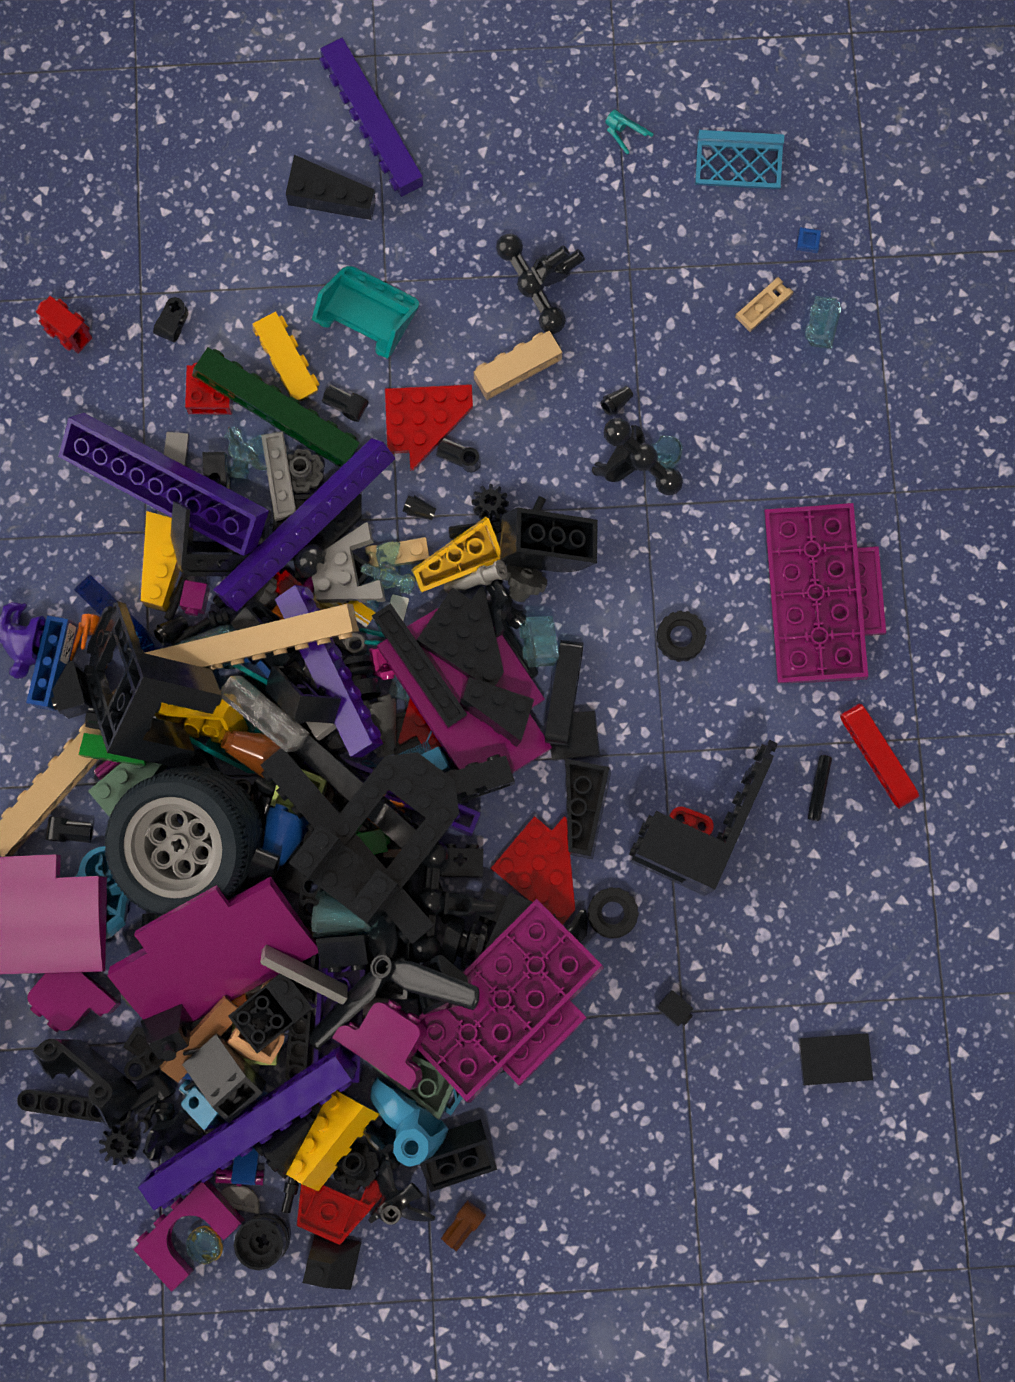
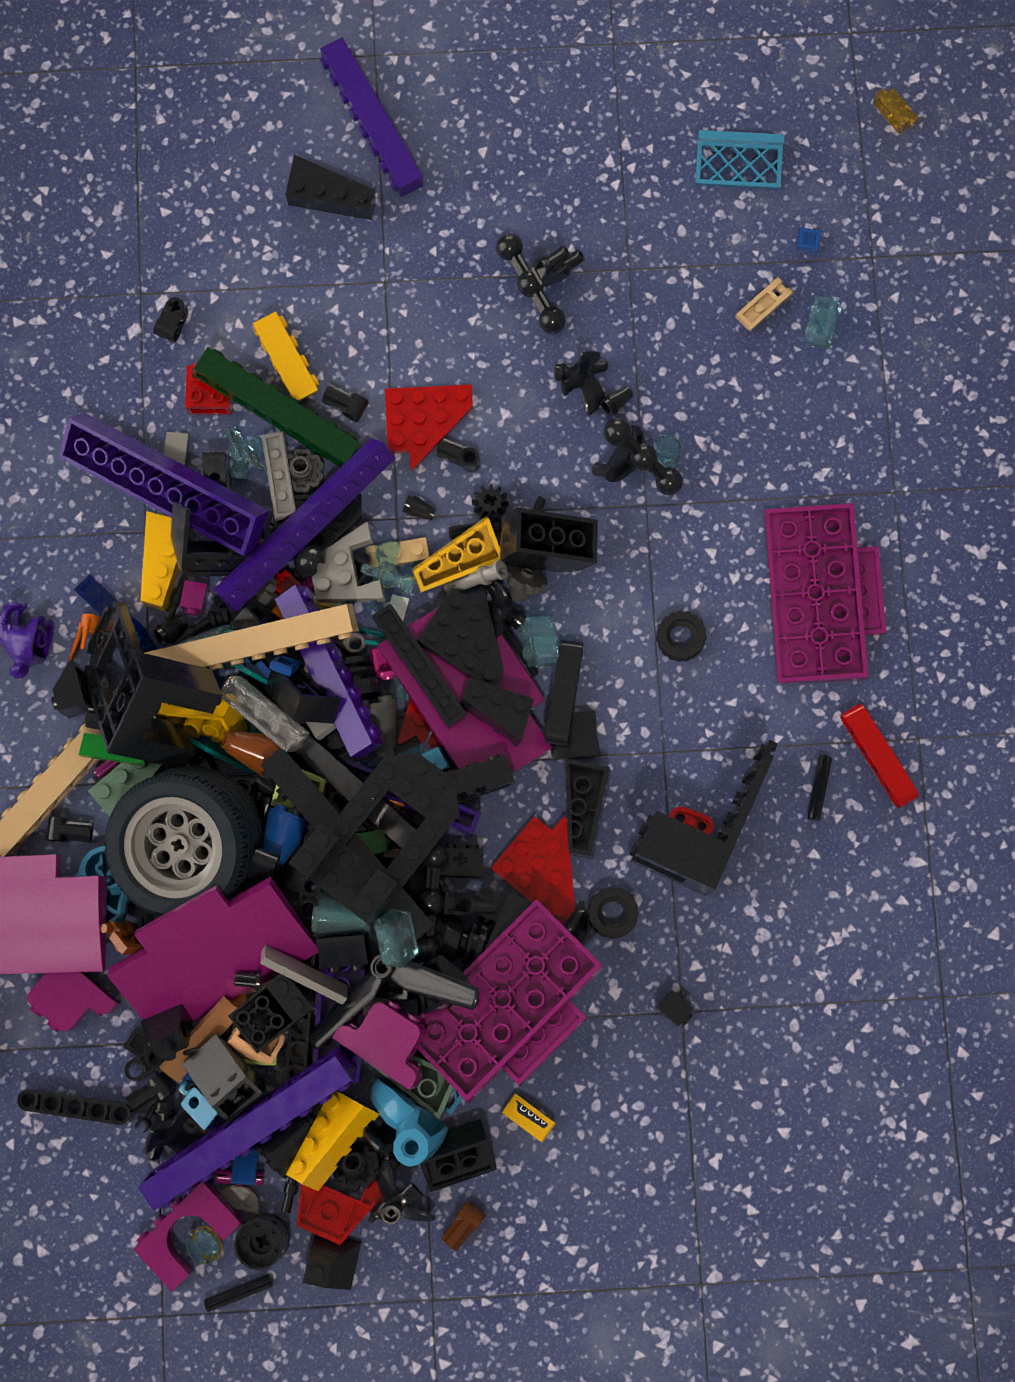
(51, 660): blue brick -> none
(63, 324): red brick -> none
(111, 1090): black windscreen -> none
(114, 1152): black gear -> none
(122, 936): none -> dark orange plate
(238, 1293): none -> black axle
(248, 980): none -> black piece
(284, 665): none -> blue tile
(362, 612): yellow sticker -> none
(366, 307): teal windscreen -> none
(396, 938): none -> clear light blue brick
(517, 365): tan brick -> none
(528, 1118): none -> yellow slope
(582, 377): none -> black animal
(618, 122): teal plant -> none
(835, 1059): black tile -> none
(895, 110): none -> clear yellow panel

